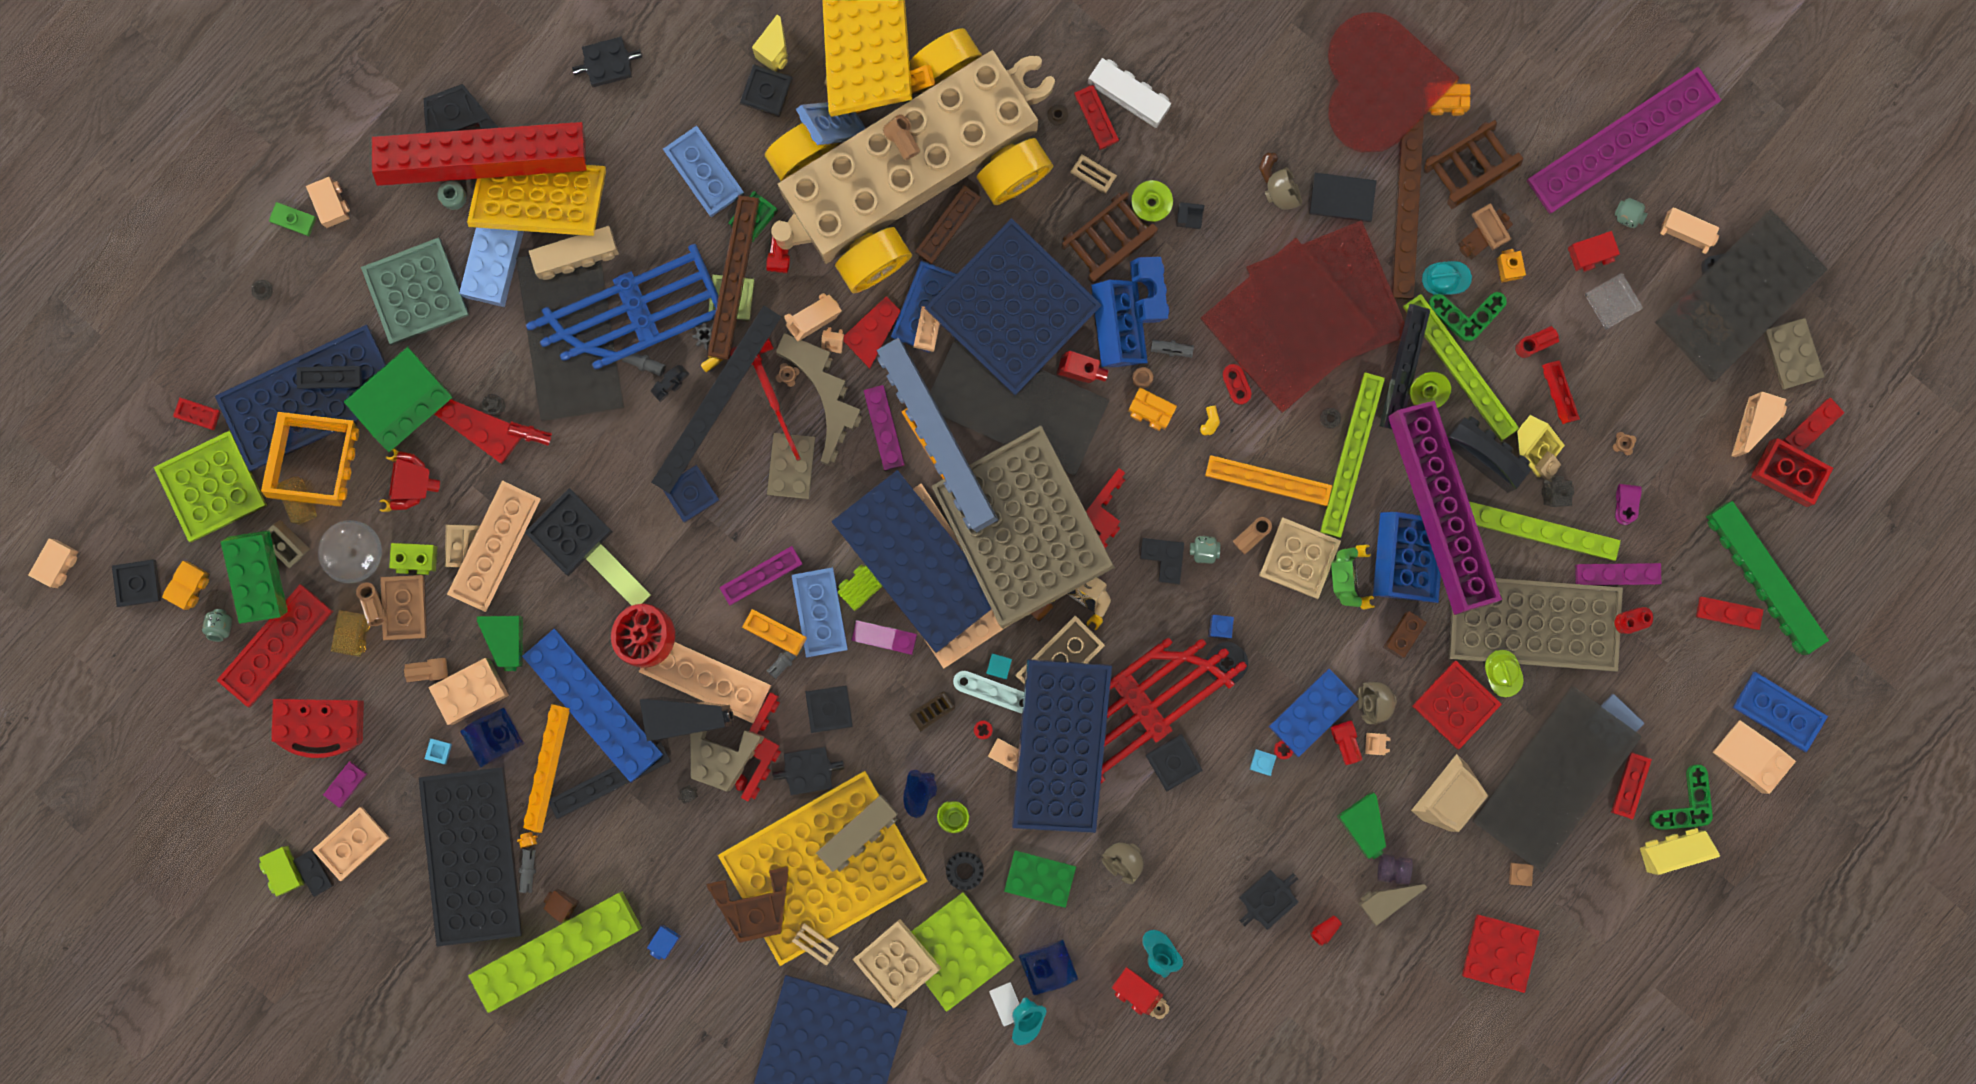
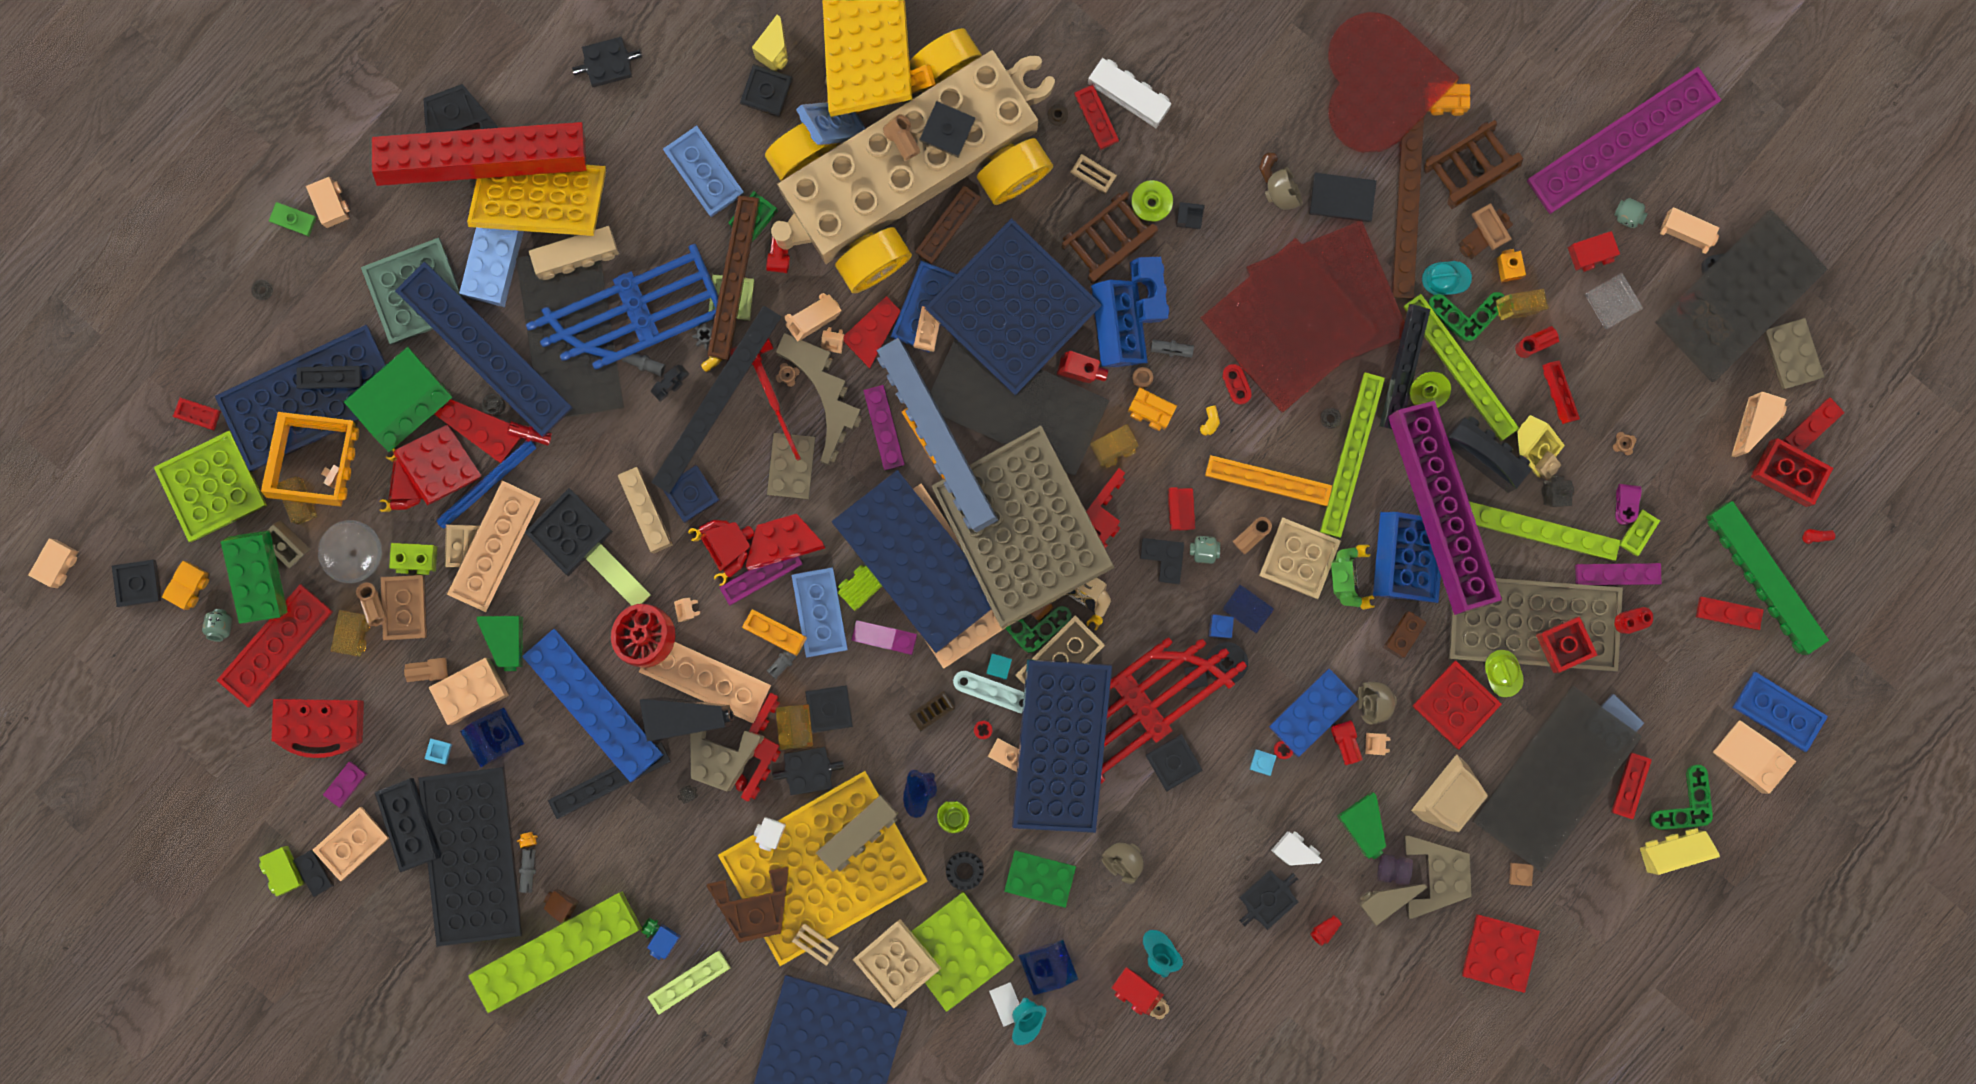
(331, 476): none -> light nougat tile
(406, 825): none -> black tile
(437, 464): none -> red plate
(452, 195): sand green head -> none
(483, 349): none -> dark blue plate
(486, 484): none -> blue axle
(546, 768): light orange plate -> none
(645, 510): none -> tan brick
(650, 927): none -> green plate
(684, 609): none -> light nougat tile
(689, 982): none -> yellowish green tile
(725, 544): none -> red torso
(769, 833): none -> white brick
(781, 541): none -> red wing
(794, 726): none -> clear yellow brick
(947, 129): none -> black plate
(1028, 633): none -> green beam
(1114, 445): none -> clear yellow brick
(1181, 509): none -> red panel
(1199, 682): none -> black tile
(1248, 609): none -> clear blue plate
(1294, 852): none -> white slope
(1447, 876): none -> dark tan wing
(1522, 304): none -> clear yellow brick
(1566, 644): none -> red brick
(1639, 533): none -> lime plate
(1818, 536): none -> red arm

